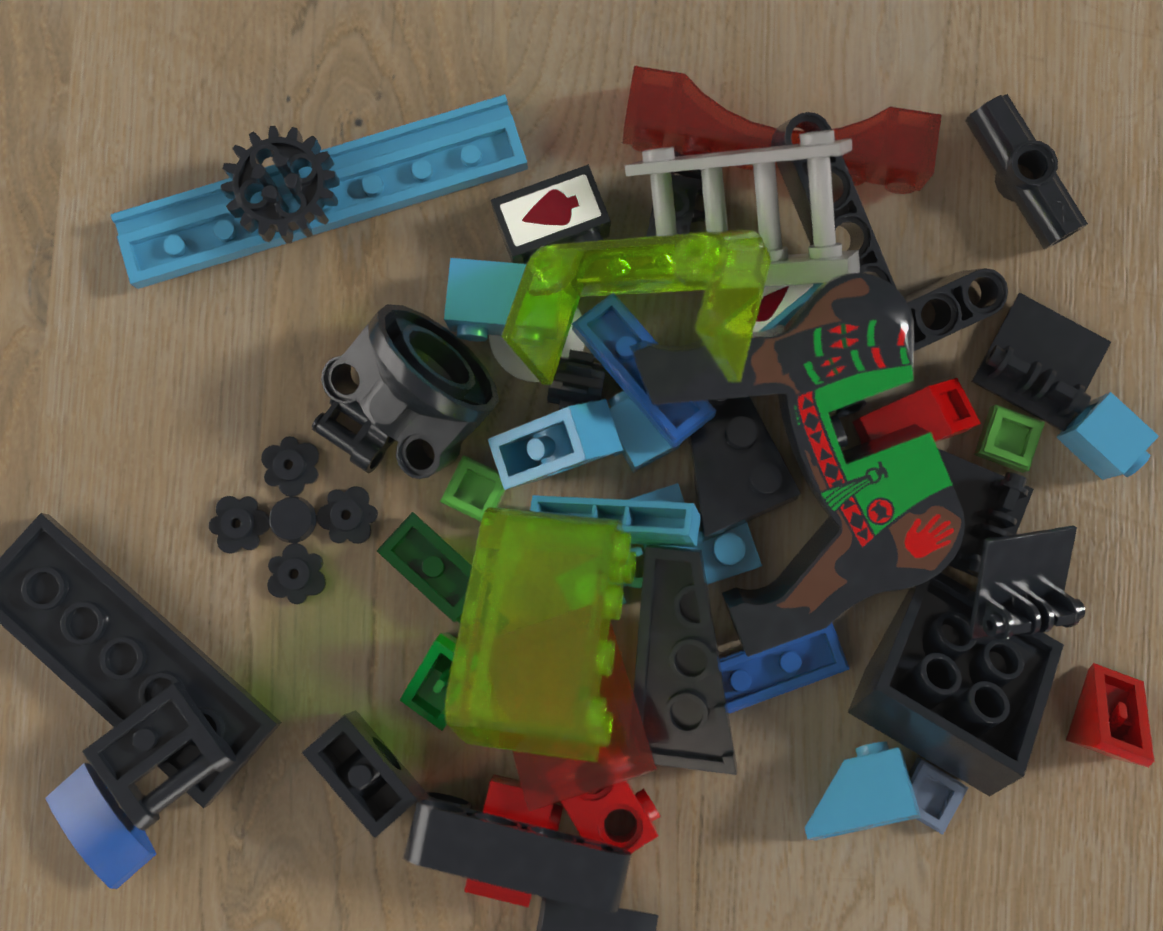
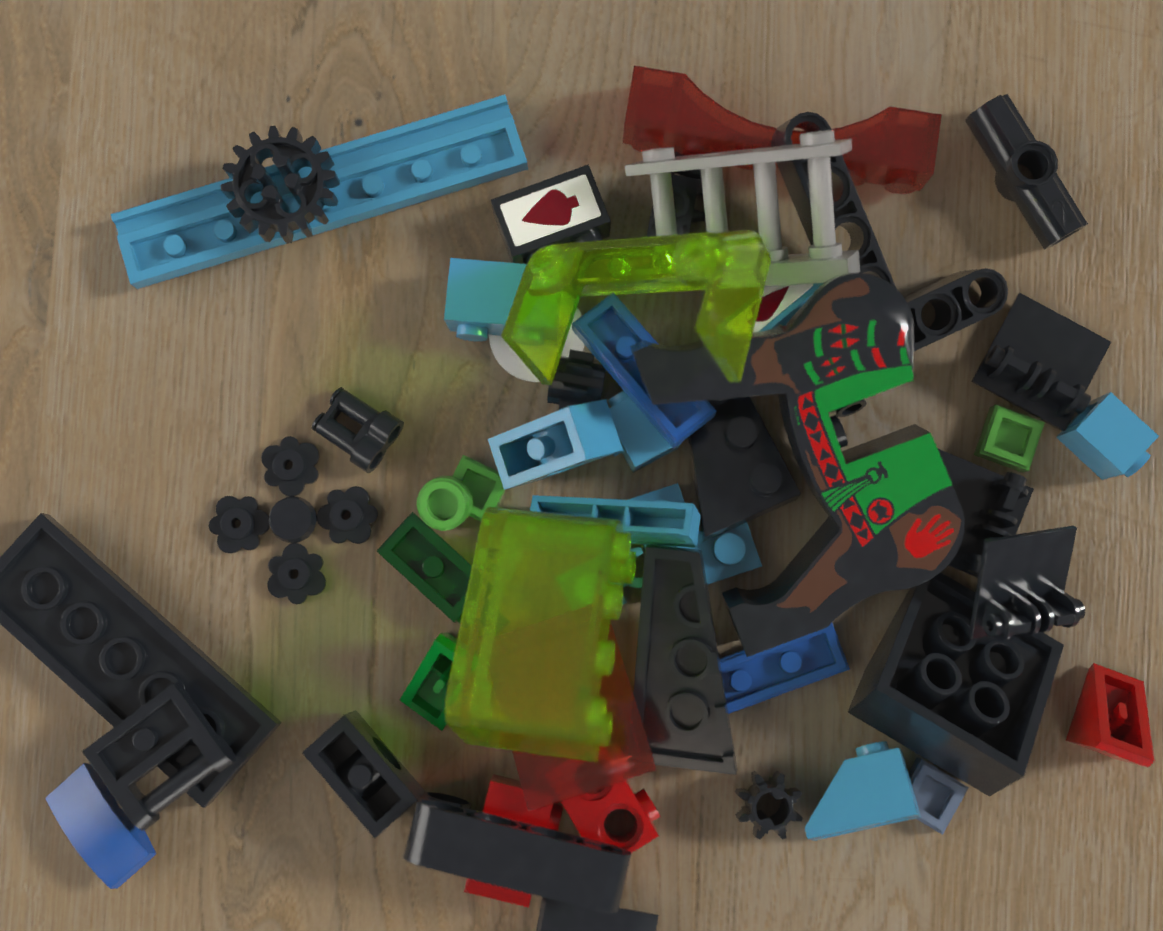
(414, 386): black piece -> none
(444, 503): none -> bright green tile
(761, 821): none -> black gear
(936, 408): red slope -> none

